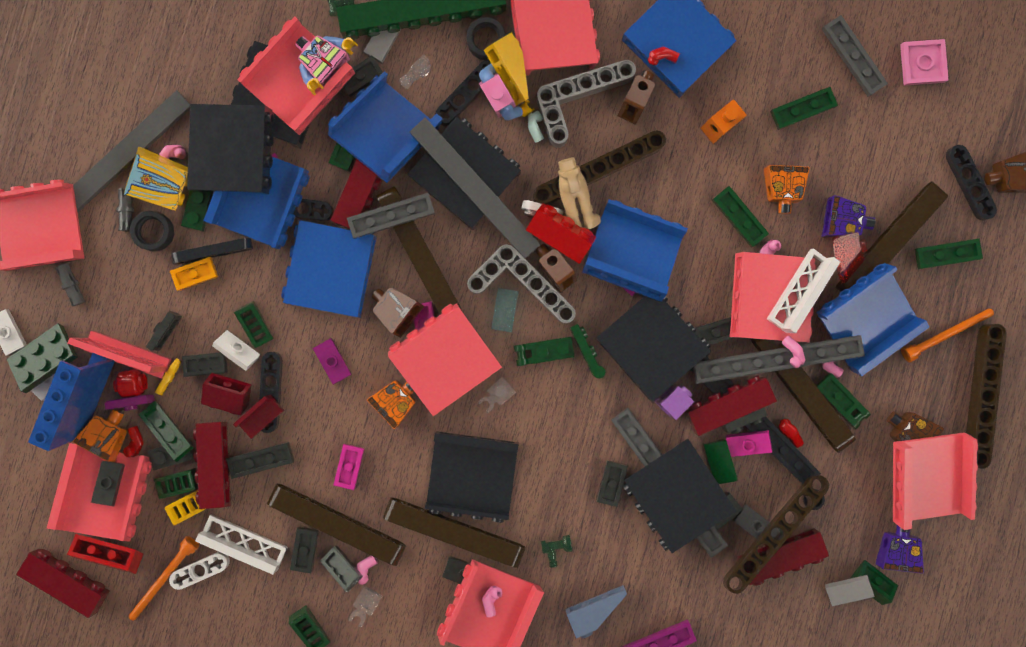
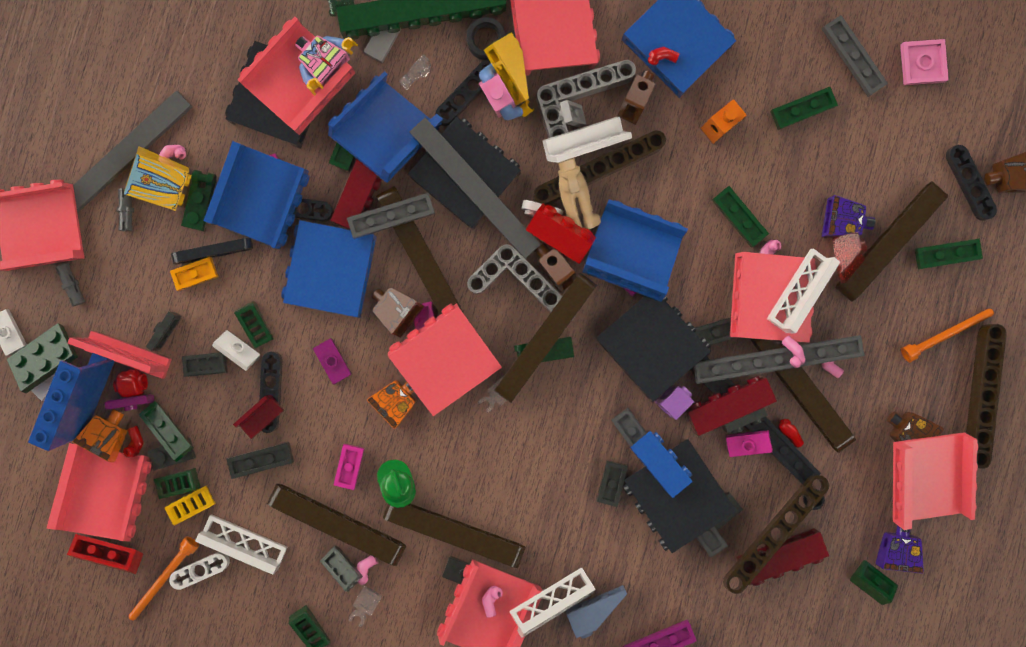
(63, 582): dark red brick -> none
(108, 483): pearl dark grey plate -> none
(136, 226): black tyre -> none
(168, 377): yellow piece -> none
(212, 465): dark red brick -> none
(226, 394): dark red brick -> none
(230, 148): black panel -> none
(304, 550): pearl dark grey plate -> none
(363, 75): pearl dark grey plate -> none
(396, 483): none -> green piece
(471, 476): black panel -> none
(504, 310): clear light blue tile -> none
(533, 127): light aqua arm -> none
(545, 337): none -> dark brown beam
(550, 547): clear green piece -> none
(558, 608): none -> white fence
(572, 113): none -> light grey plate
(585, 140): none -> white fence
(587, 351): dark green plate -> none
(662, 463): none -> blue brick
(720, 461): dark green slope -> none
(753, 522): dark grey plate -> none
(785, 185): torso -> none
(842, 400): dark green plate -> none
(849, 590): light grey tile -> none
(877, 313): panel -> none

